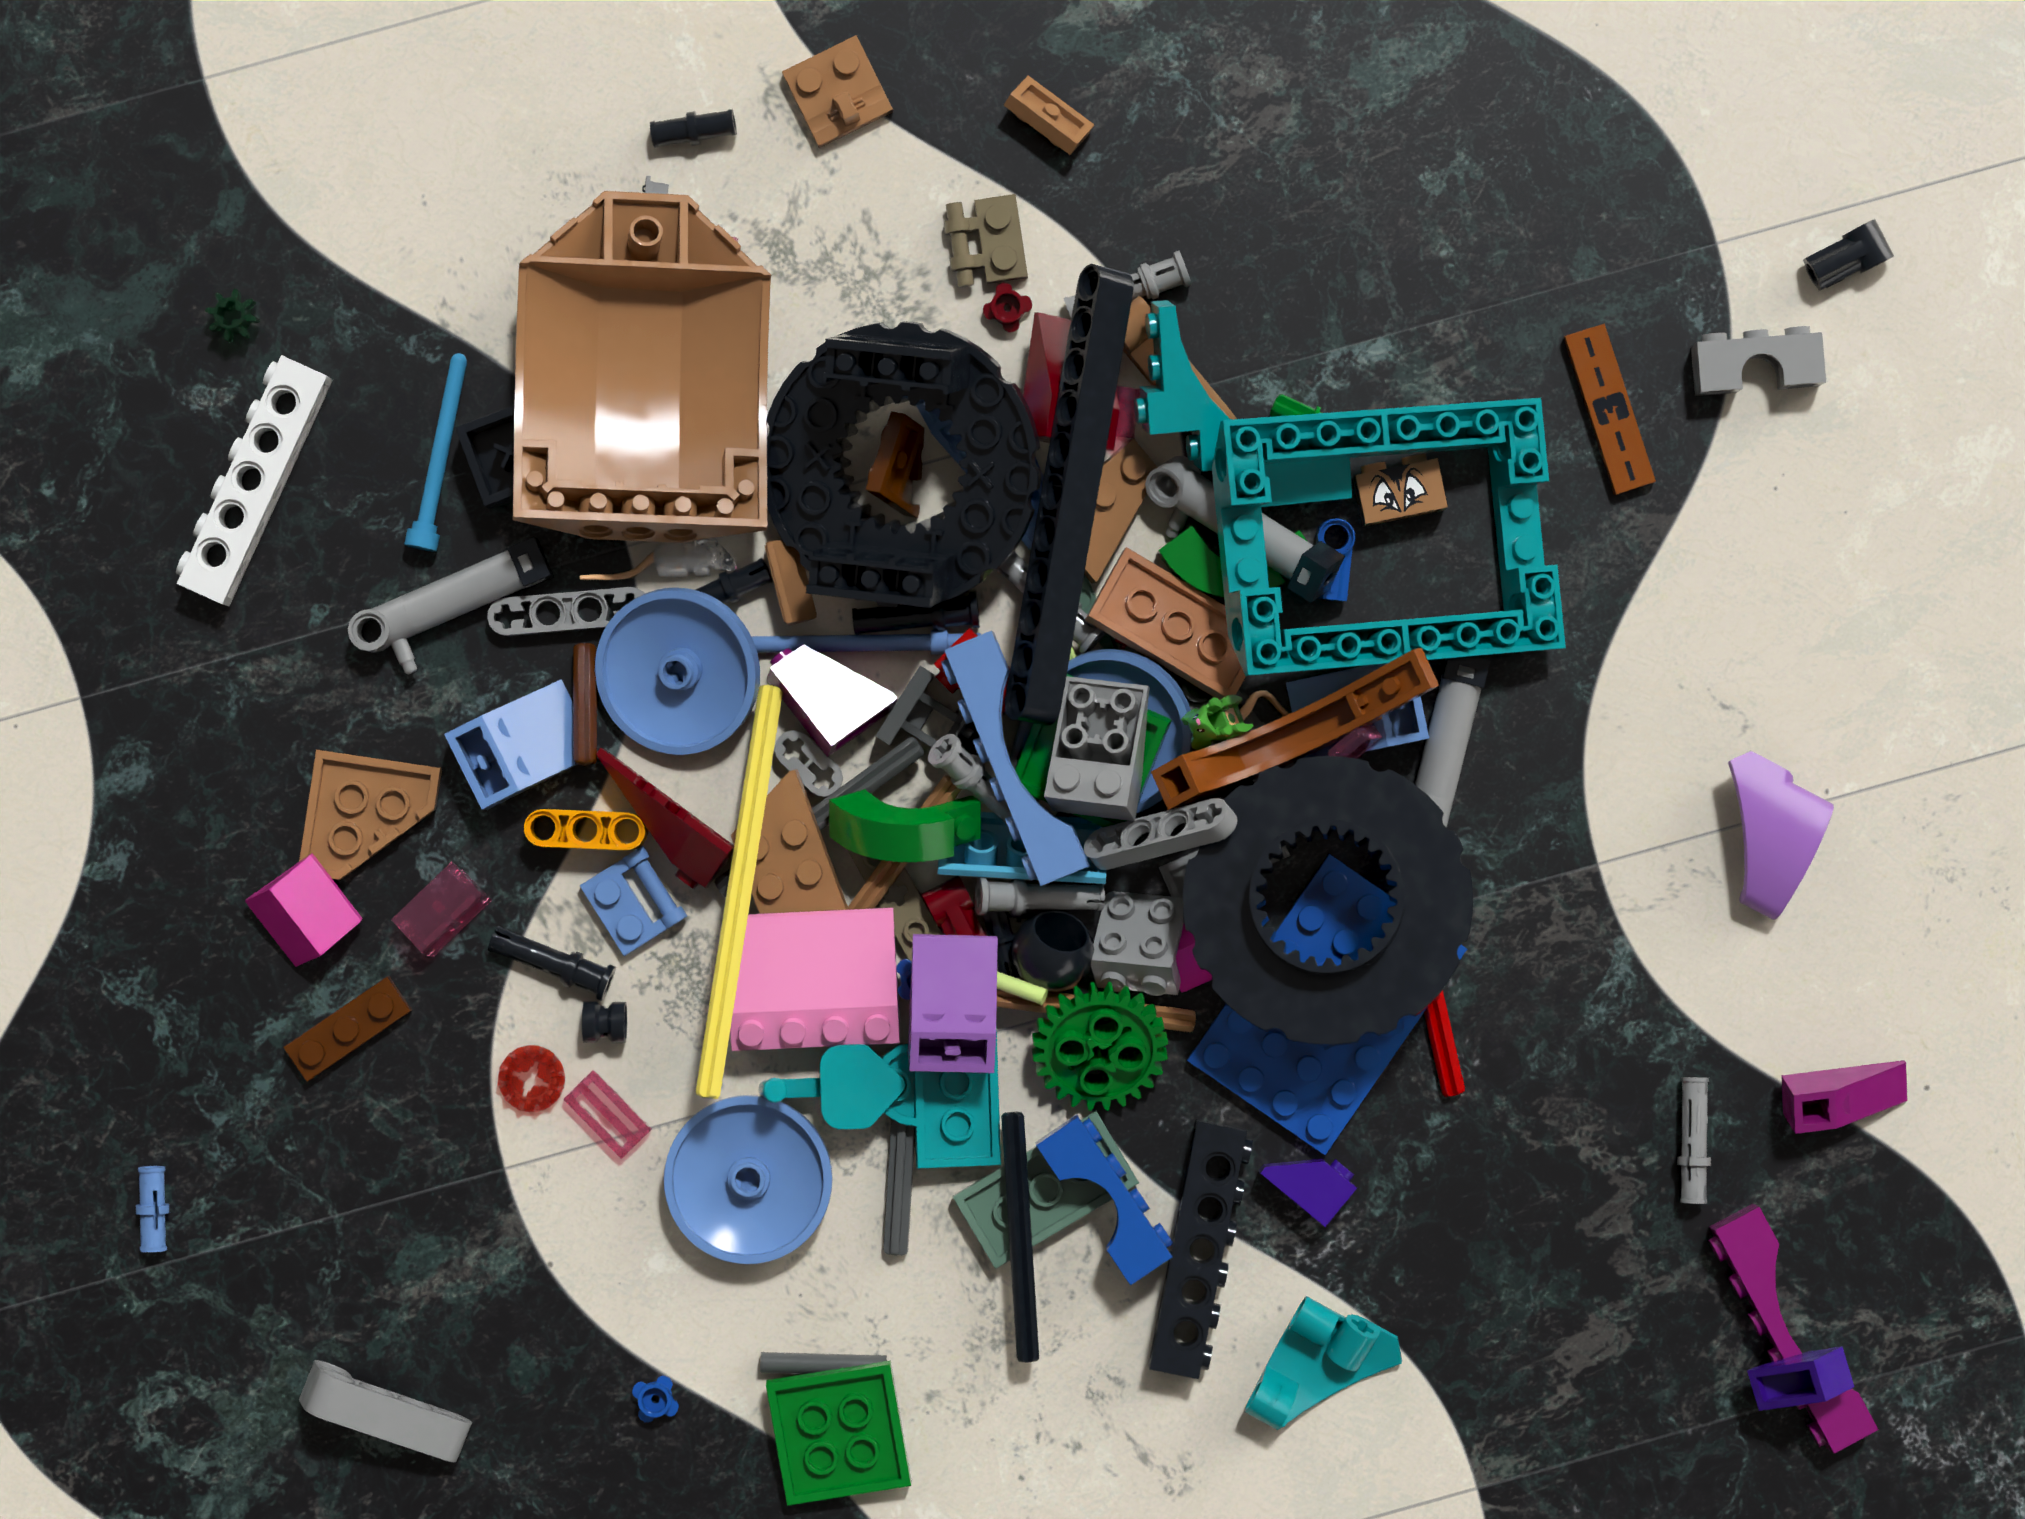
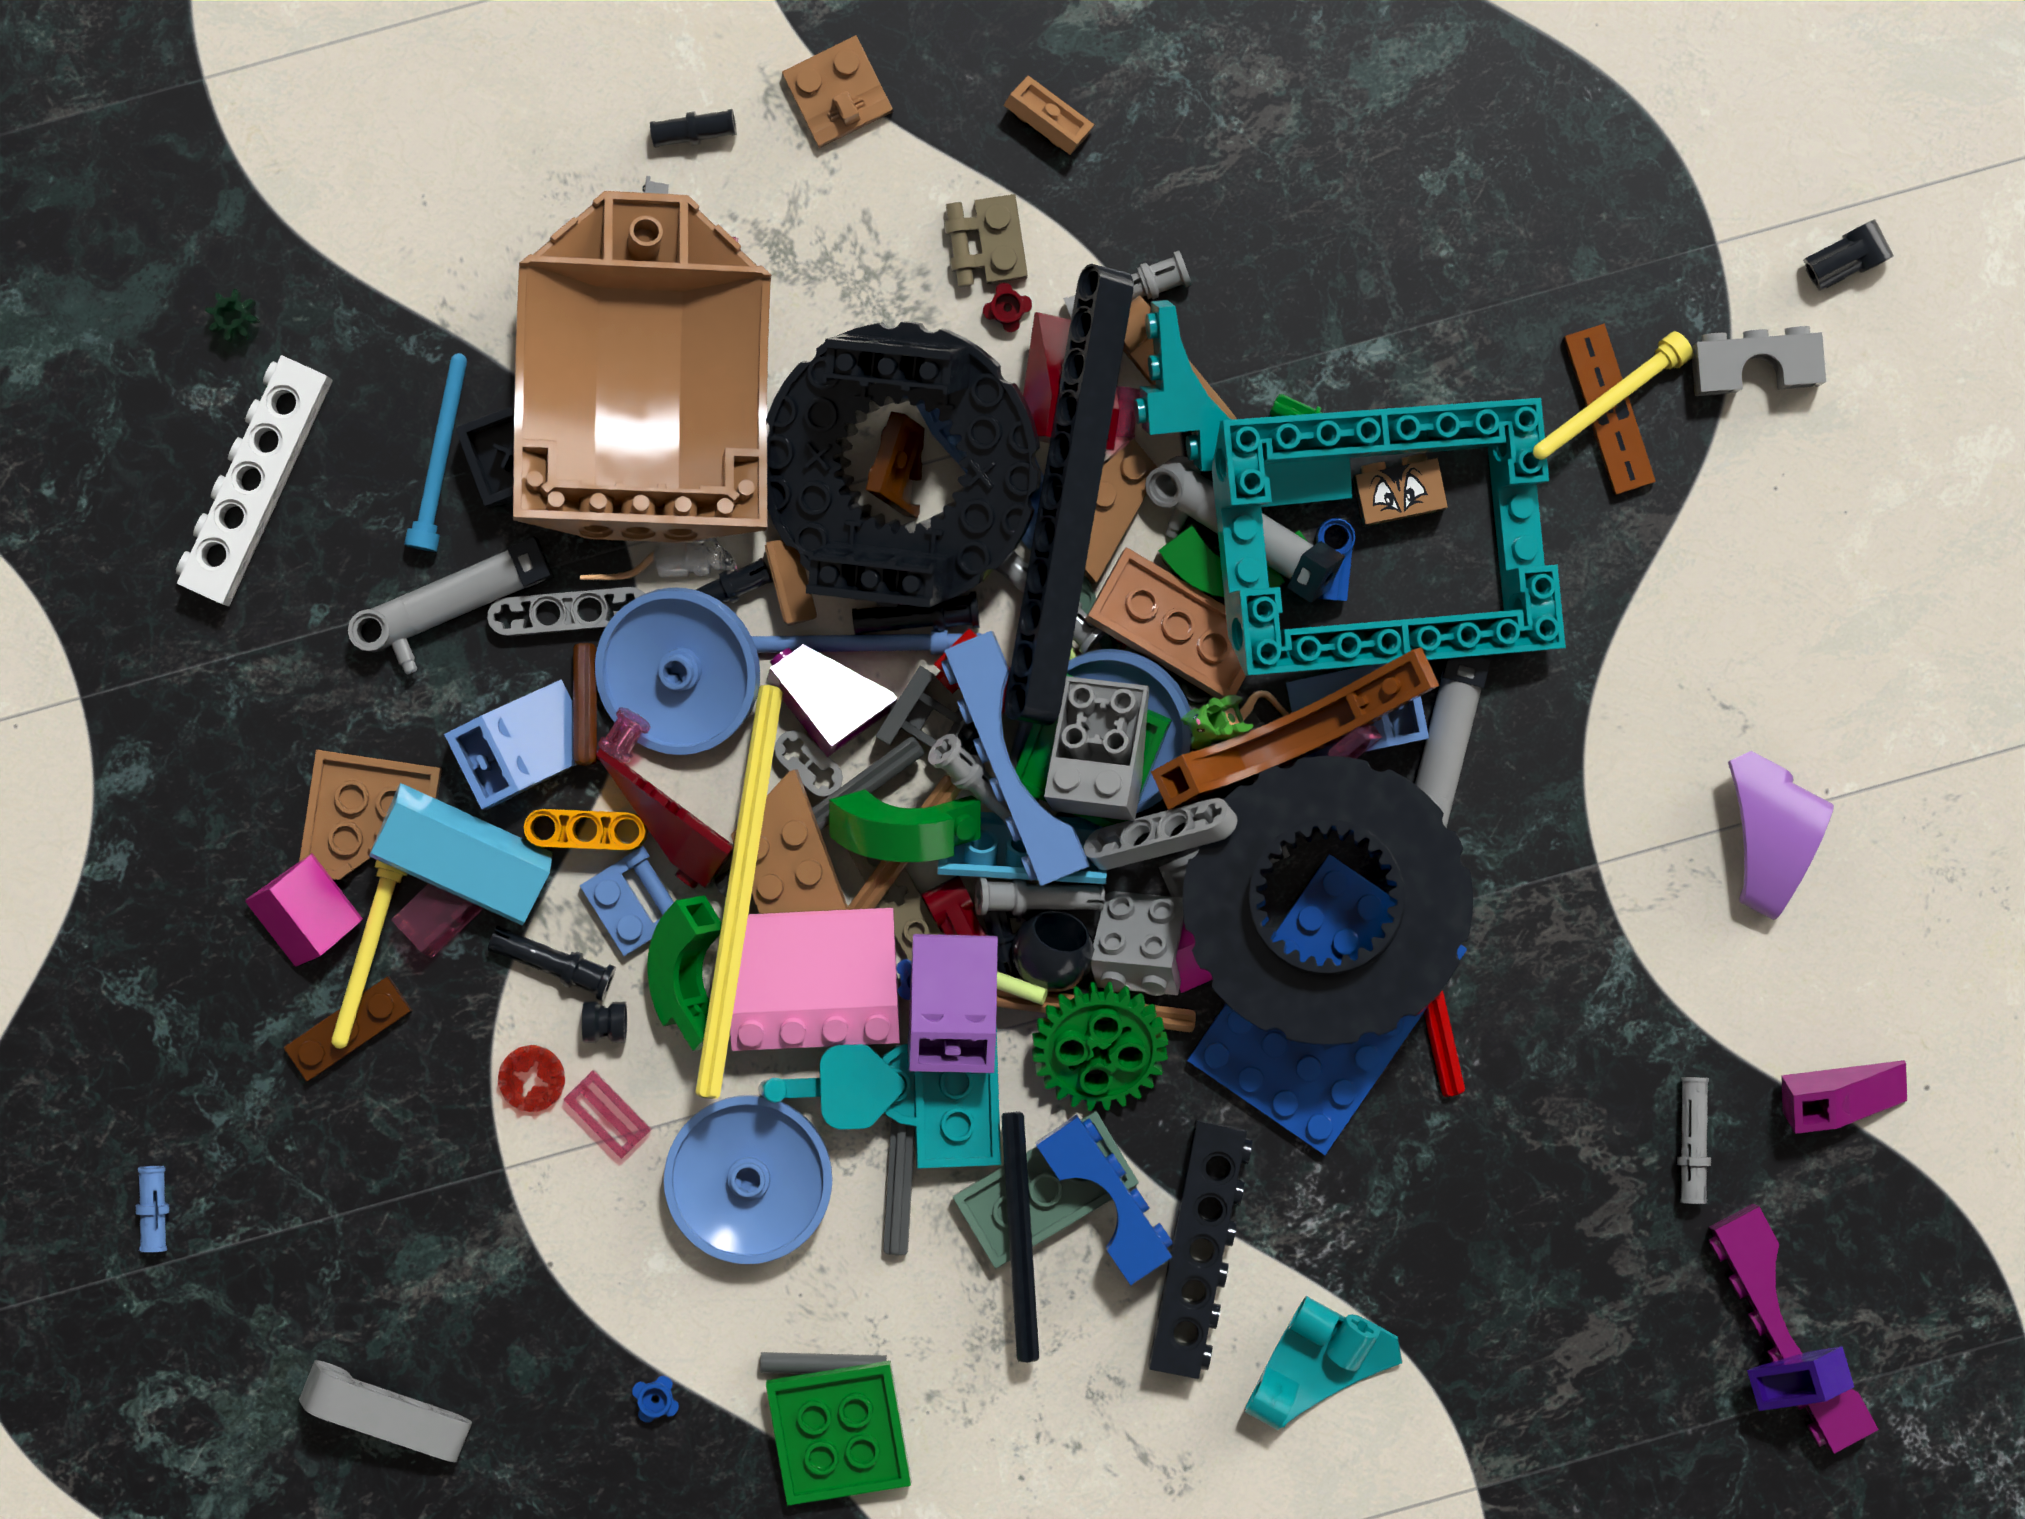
(388, 878): none -> light yellow piece
(462, 854): none -> medium azure slope
(624, 735): none -> clear pink bush
(677, 965): none -> green arch
(1313, 1185): dark purple slope -> none
(1671, 352): none -> light yellow piece

